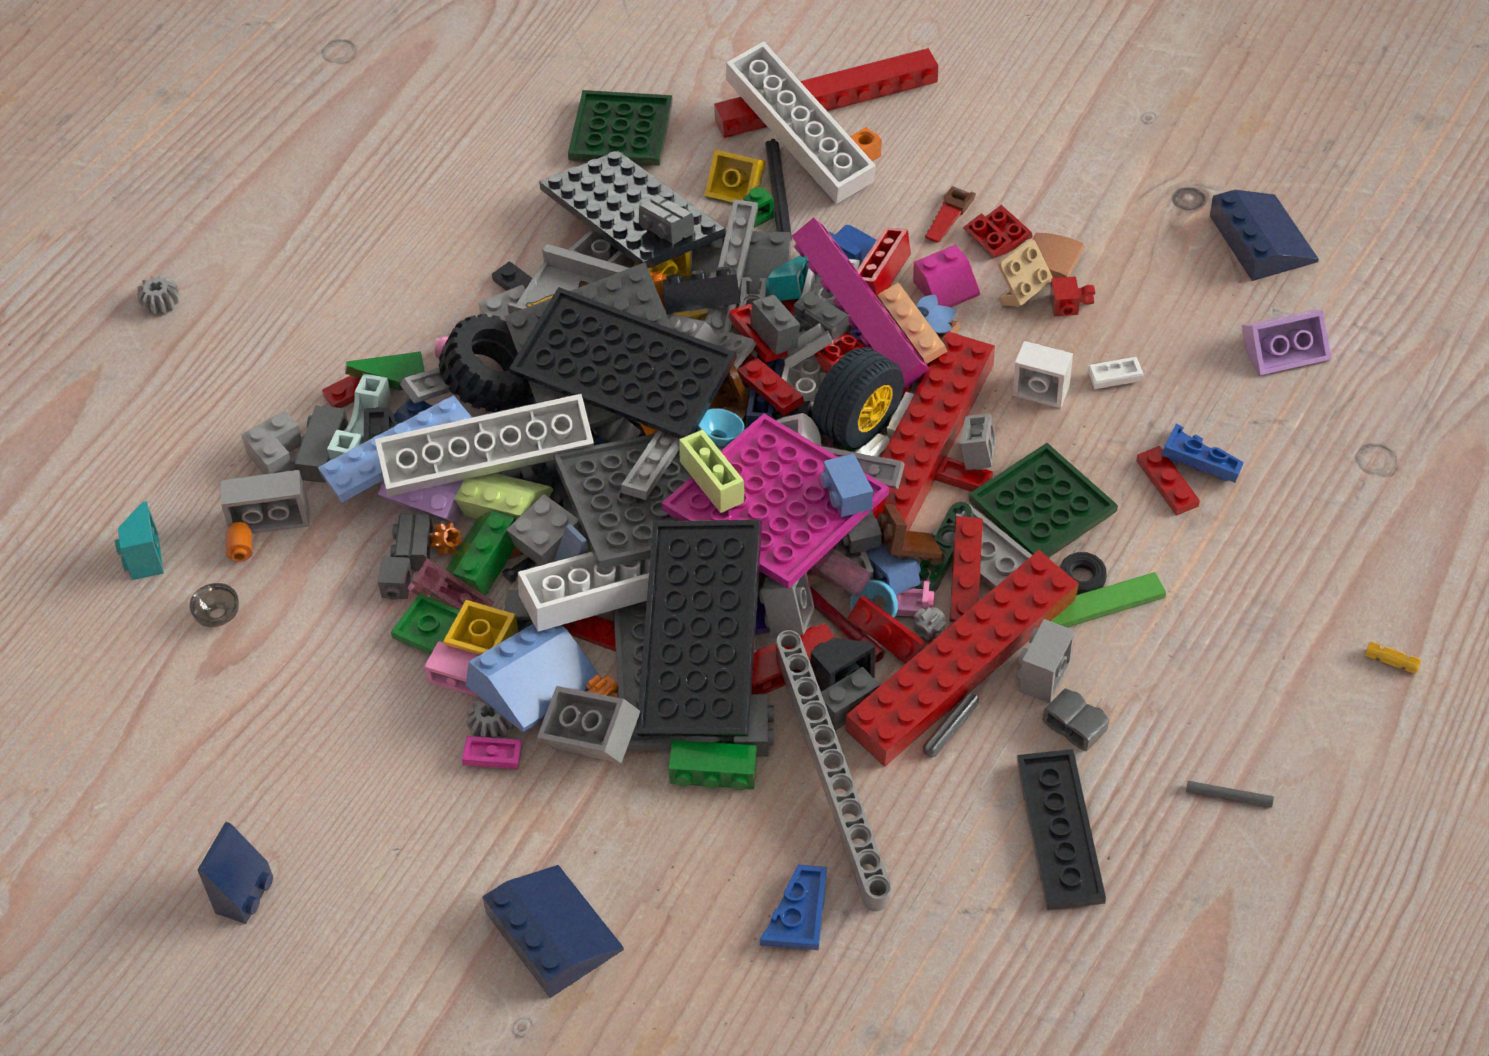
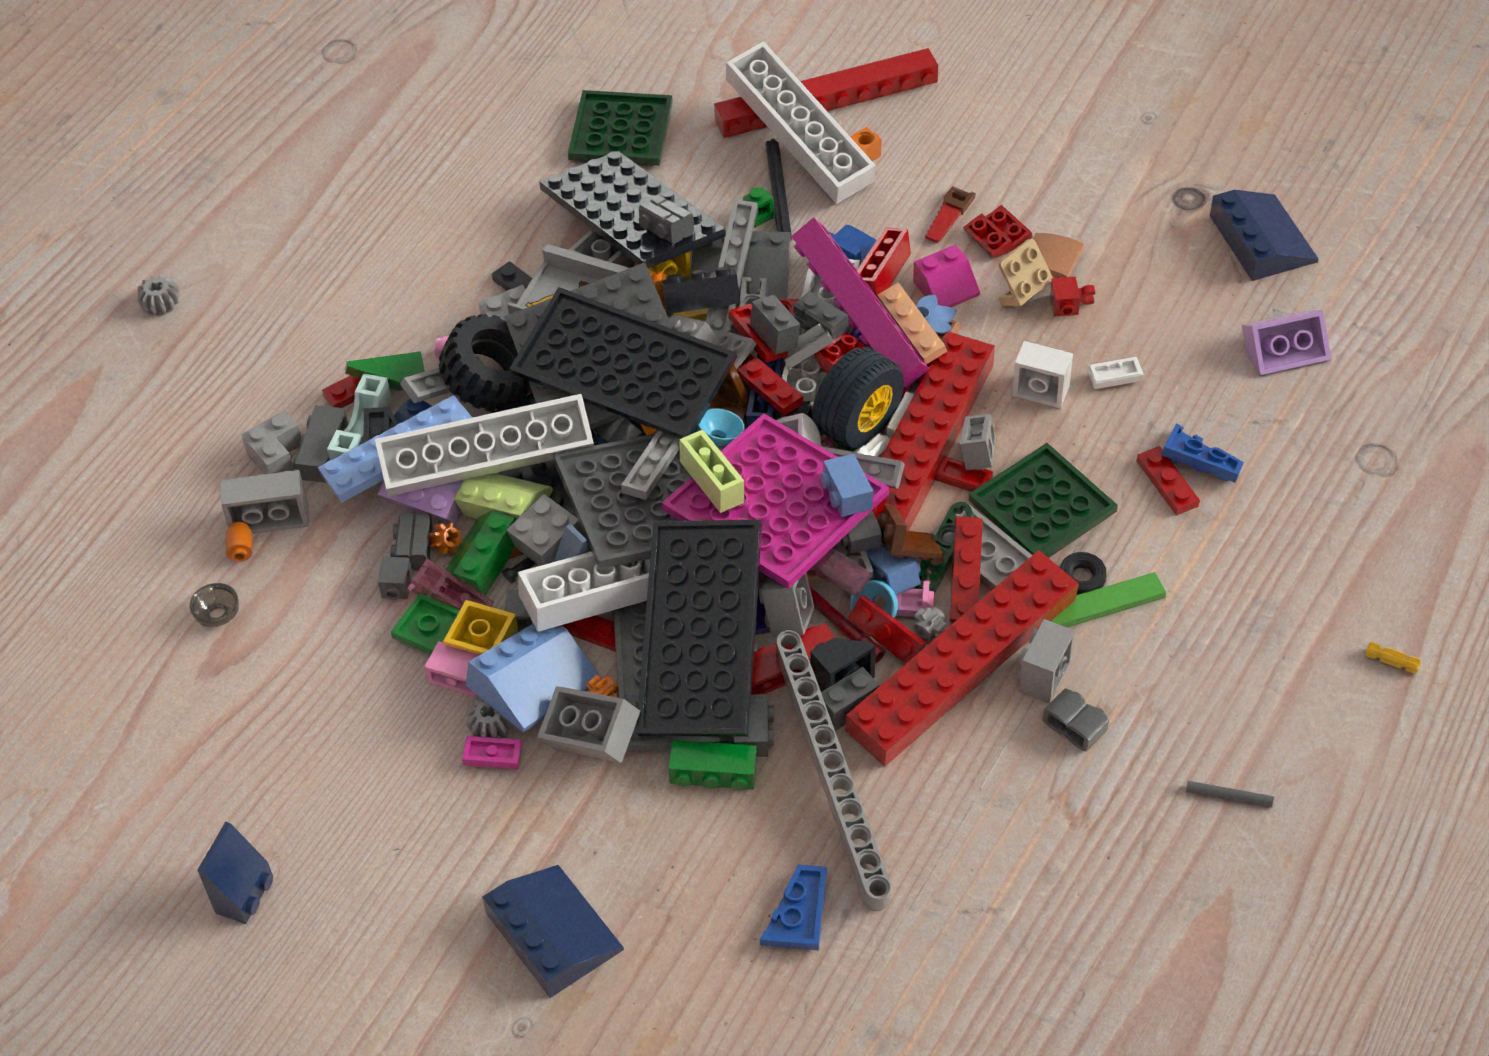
(140, 544): teal slope -> none
(733, 176): yellow slope -> none
(788, 279): teal slope -> none
(951, 724): dark grey axle -> none
(1060, 830): black plate -> none

